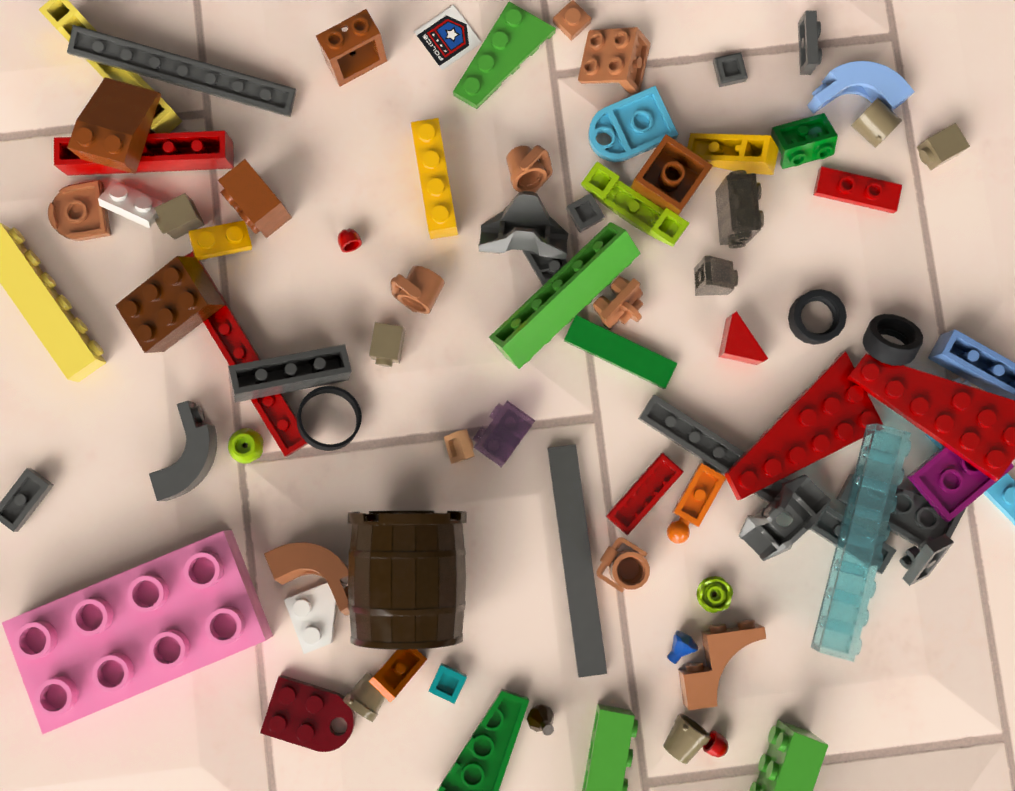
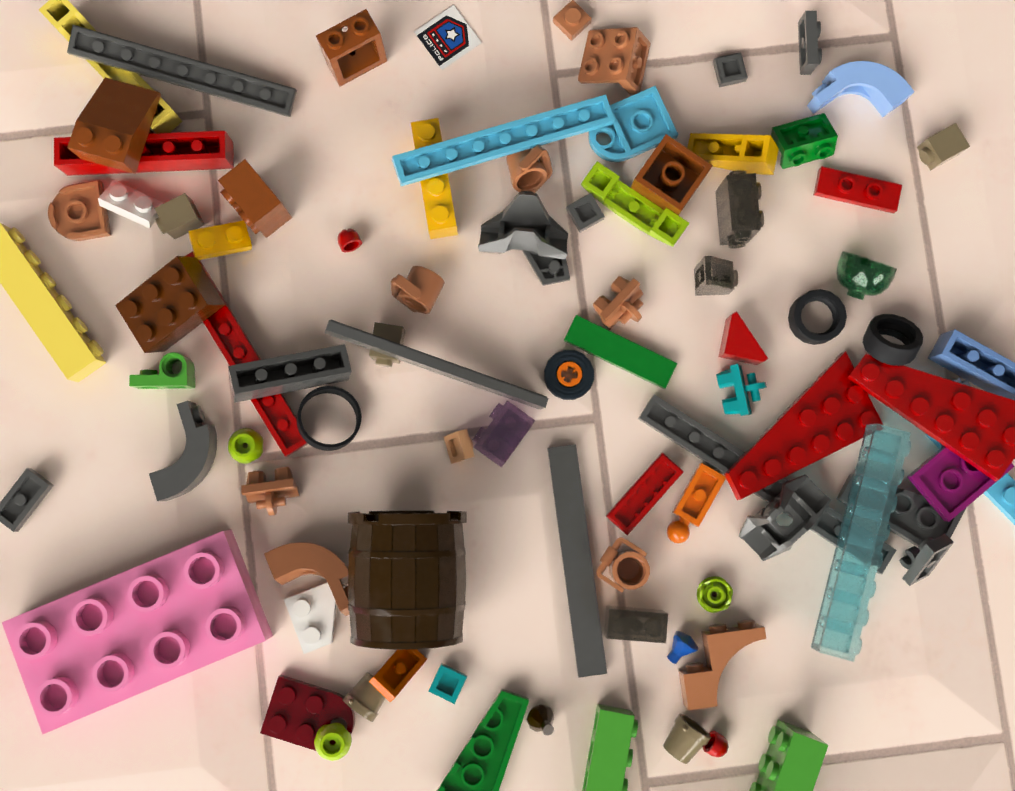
(166, 378): none -> bright green plate
(271, 493): none -> nougat hips
(332, 732): none -> lime plate
(435, 364): none -> dark grey tile
(502, 140): none -> medium azure plate
(507, 46): bright green wing -> none
(560, 363): none -> black bush
(565, 295): bright green brick -> none
(635, 624): none -> clear smoke brick
(740, 403): none -> teal hips
(863, 275): none -> clear green cylinder
(876, 122): dark tan piece -> none

